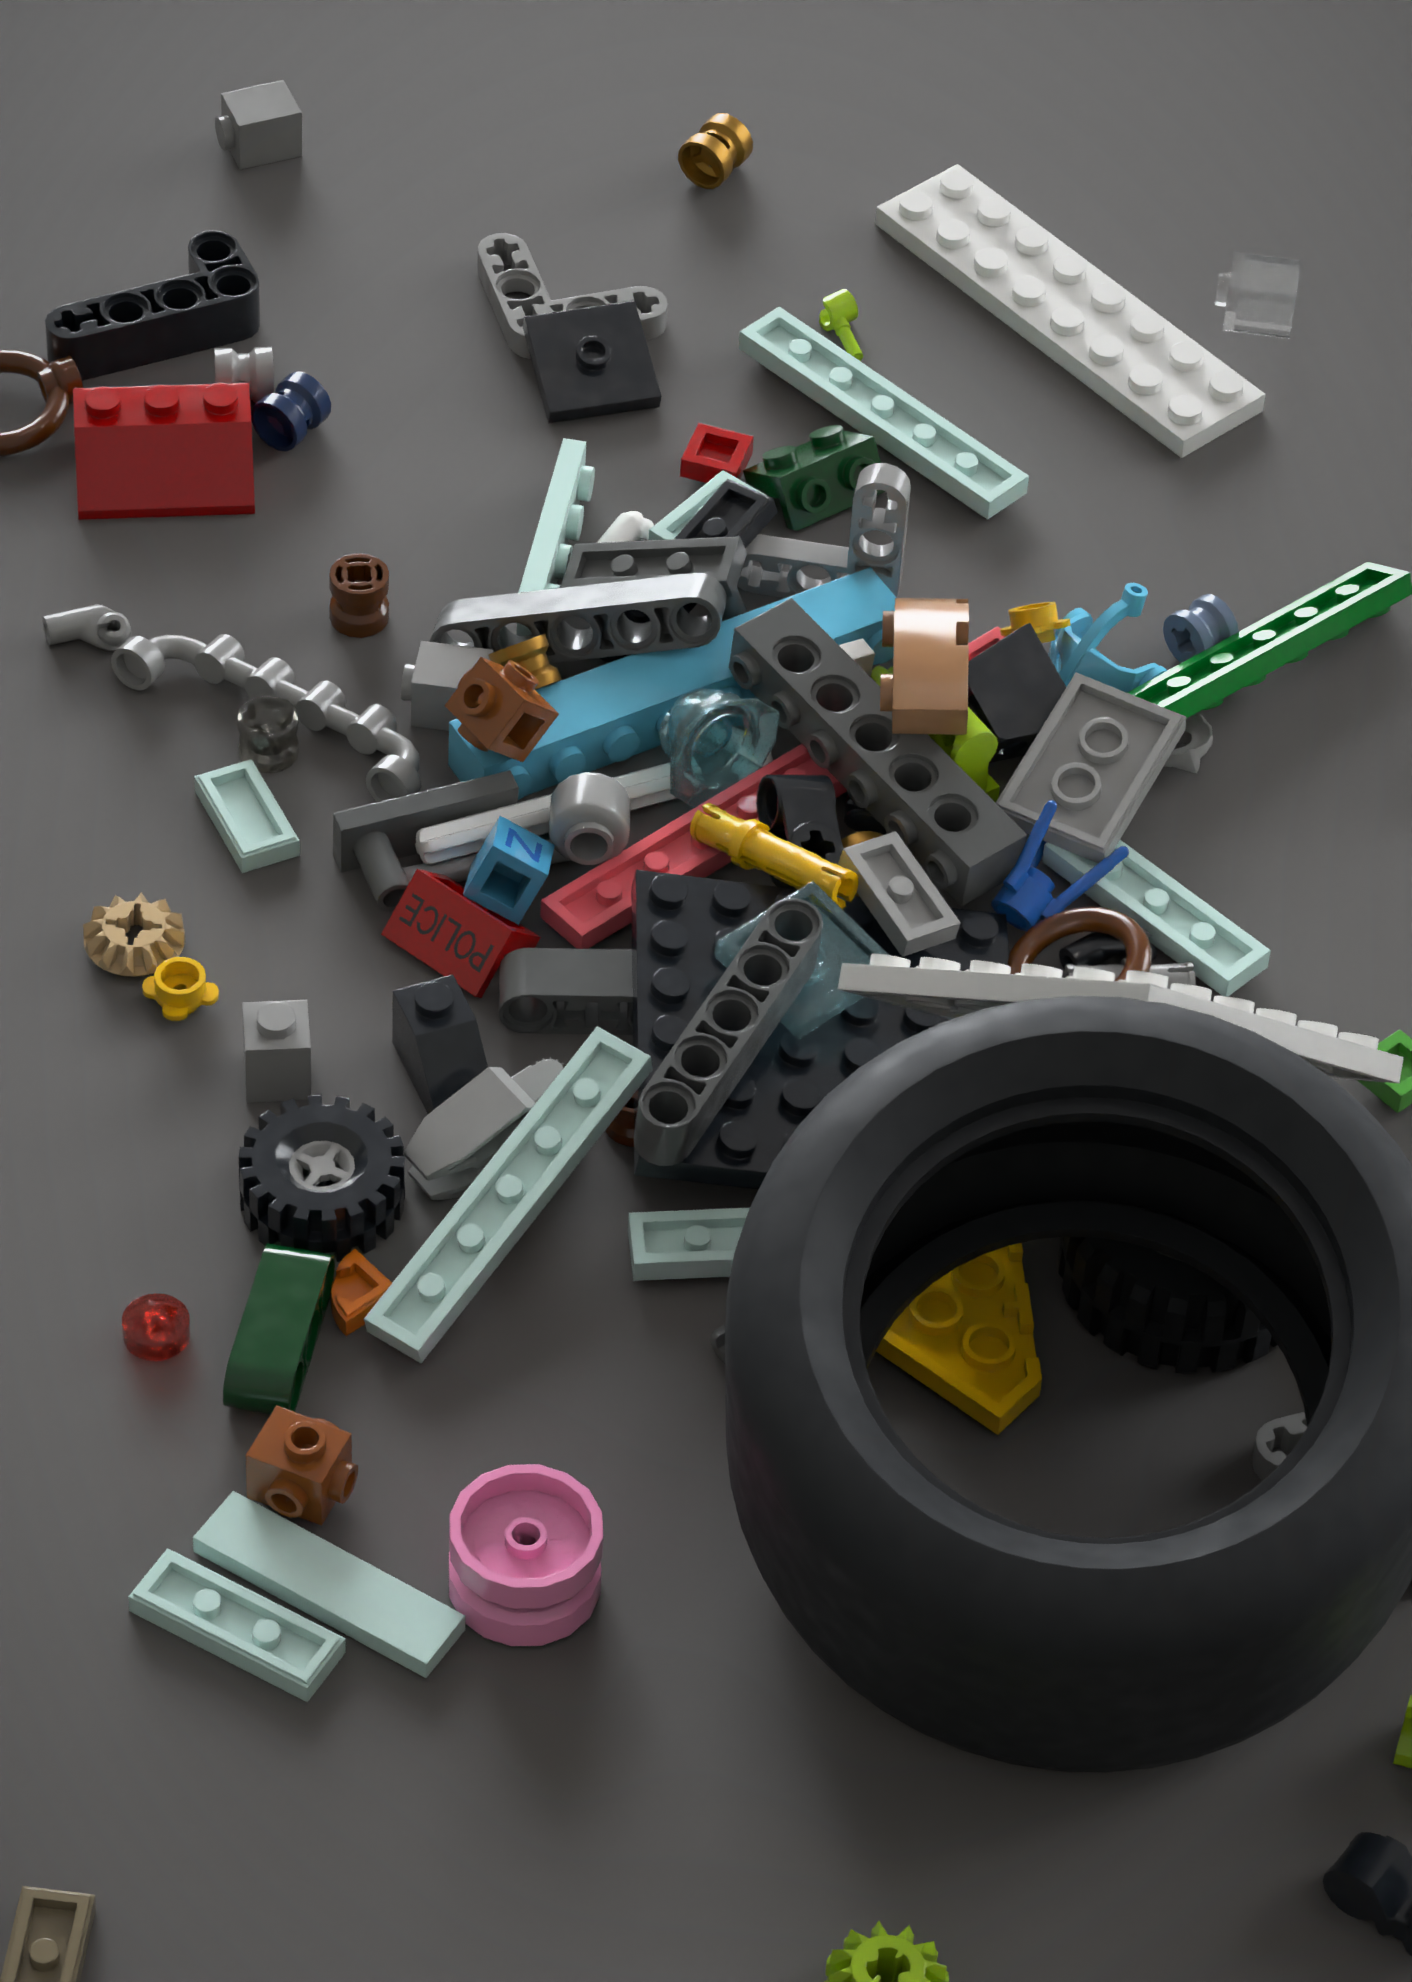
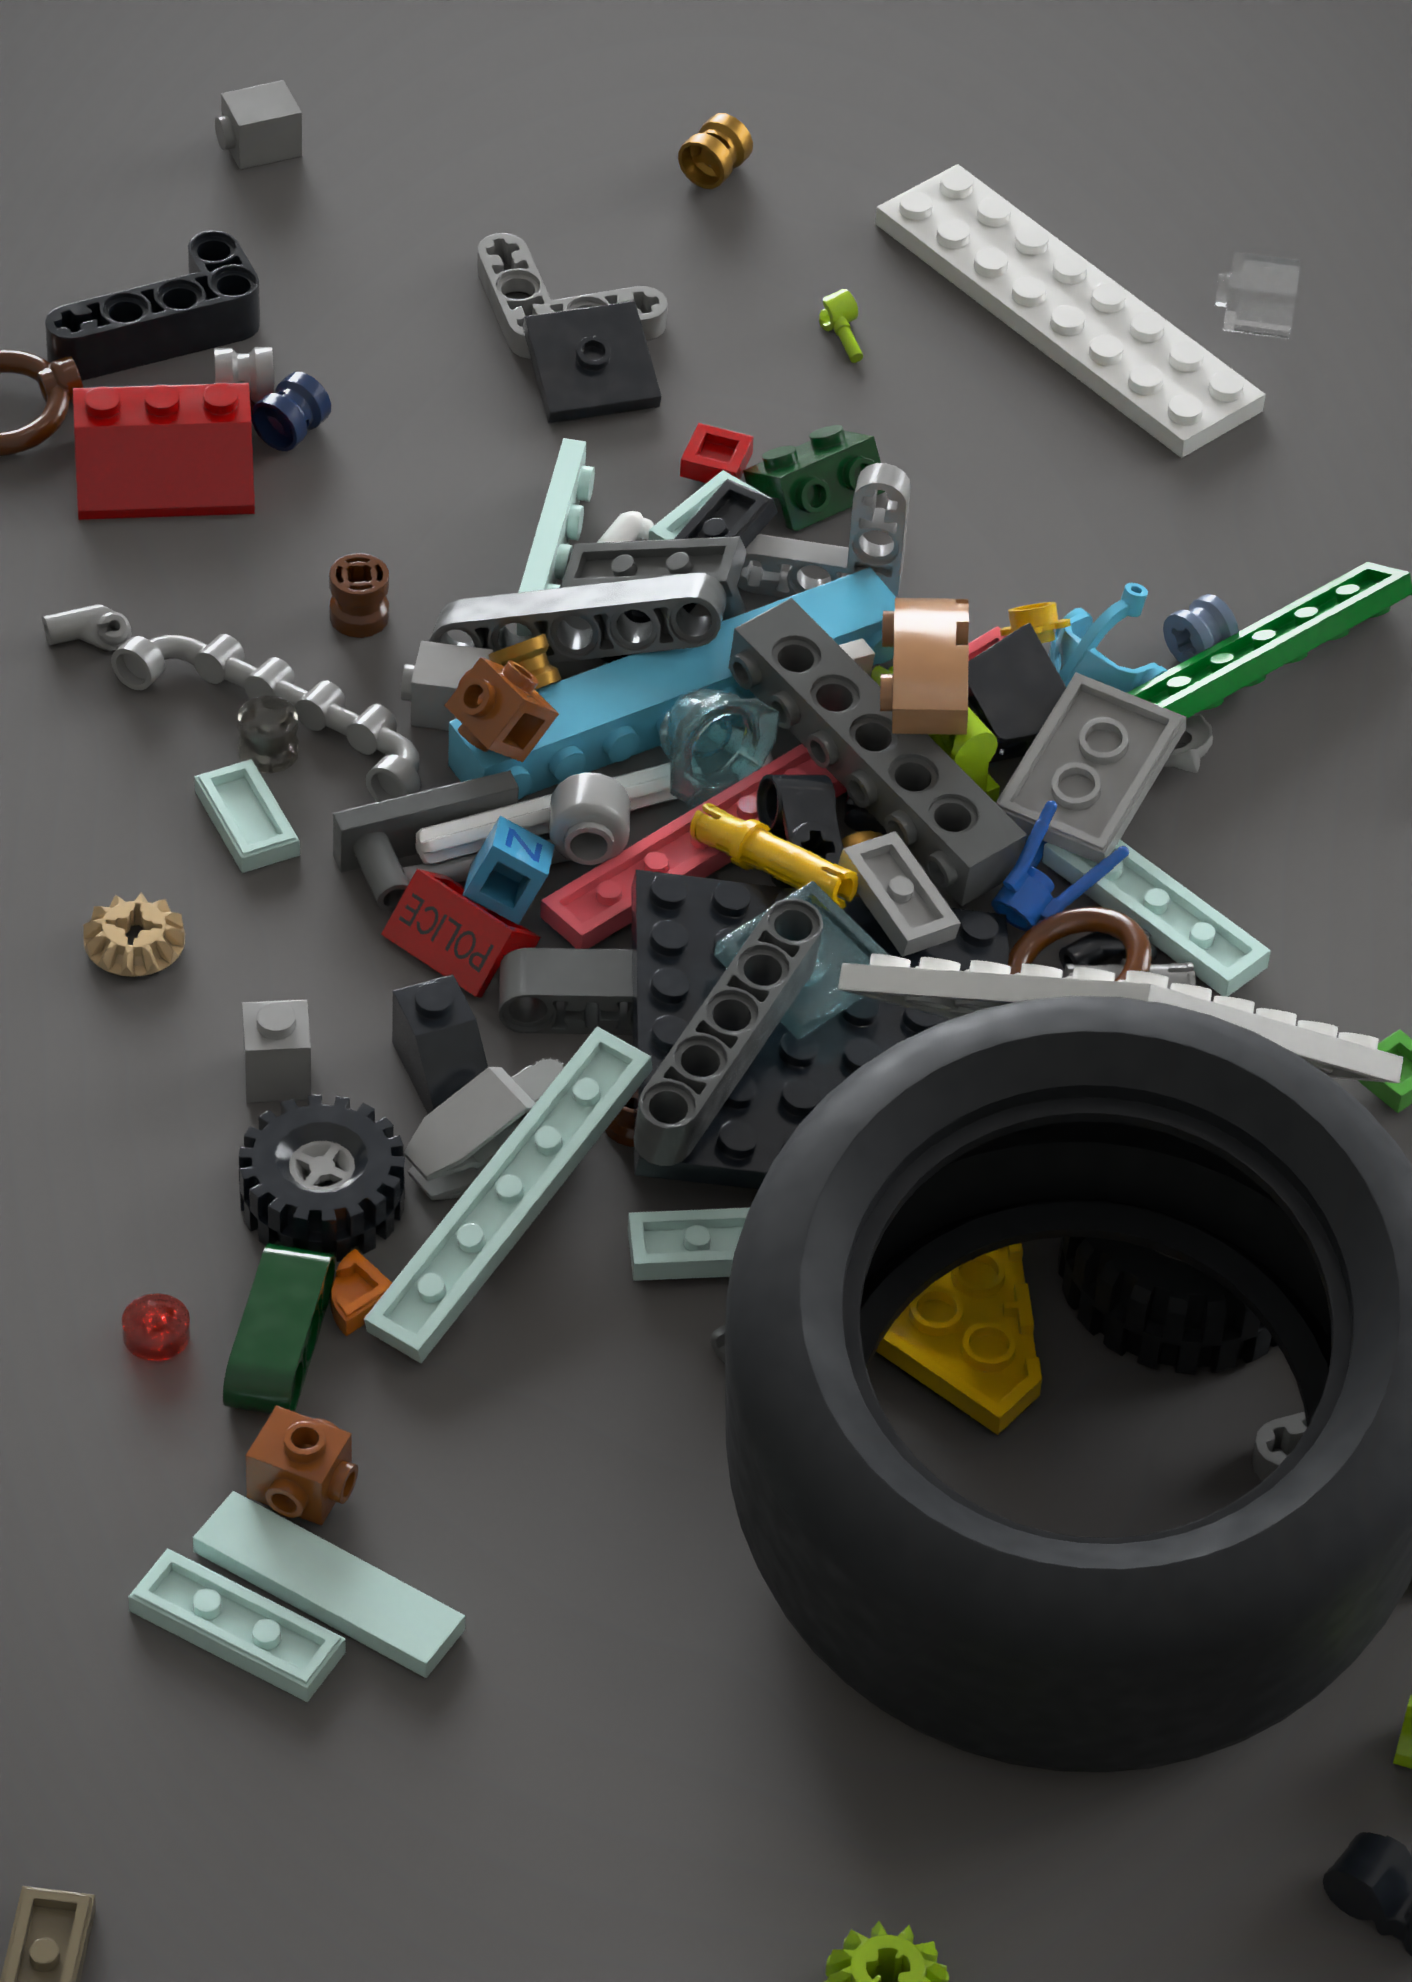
(180, 987): yellow plate -> none
(525, 1554): bright pink wheel -> none
(884, 411): light aqua plate -> none

